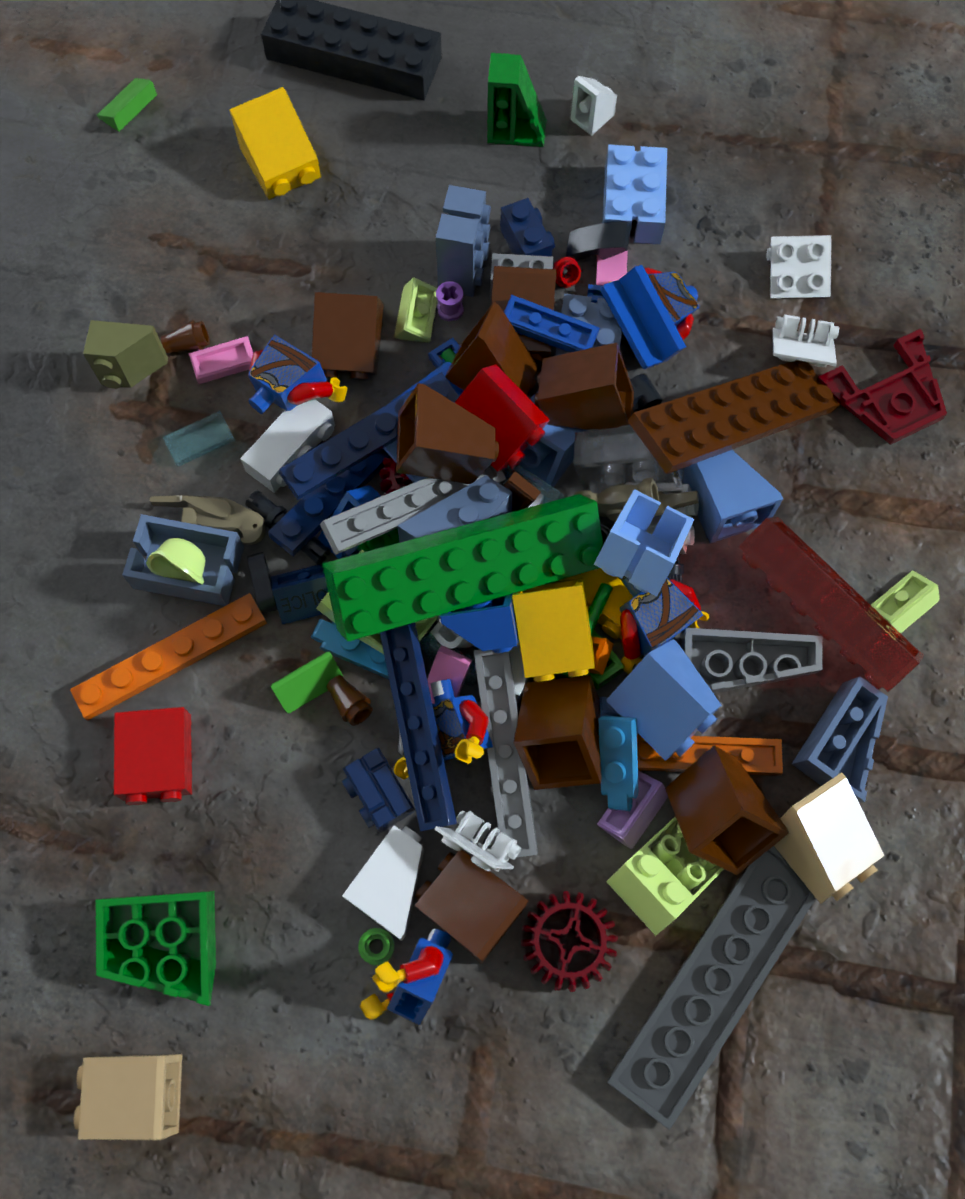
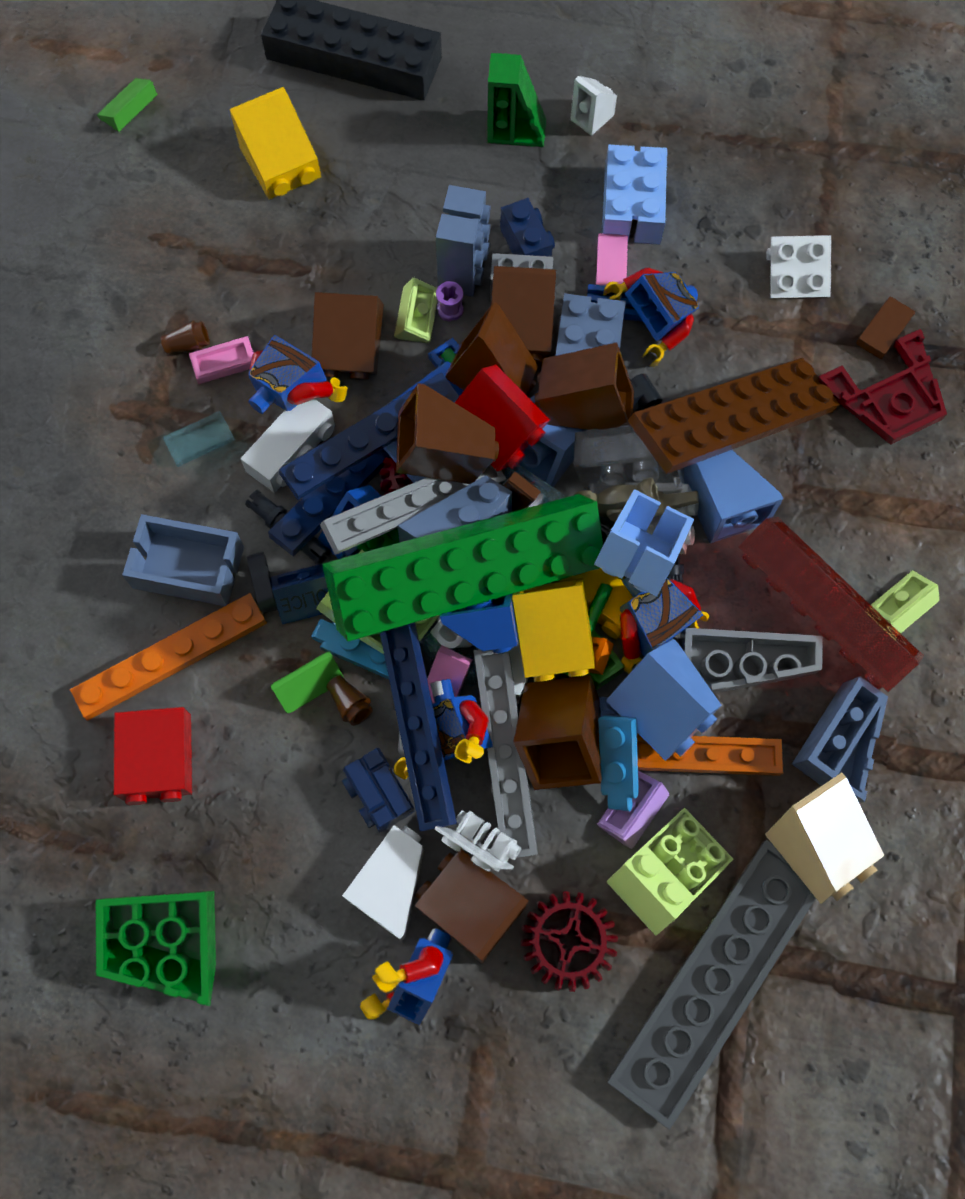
(123, 352): olive slope -> none
(129, 1097): tan slope -> none
(178, 560): yellowish green helmet -> none
(217, 513): dark tan animal -> none
(366, 940): bright green plate -> none
(550, 326): blue tile -> none
(573, 272): red plate -> none
(599, 239): black slope -> none
(643, 318): blue panel -> none
(724, 812): reddish brown slope -> none
(814, 348): white hinge -> none
(885, 327): none -> reddish brown tile

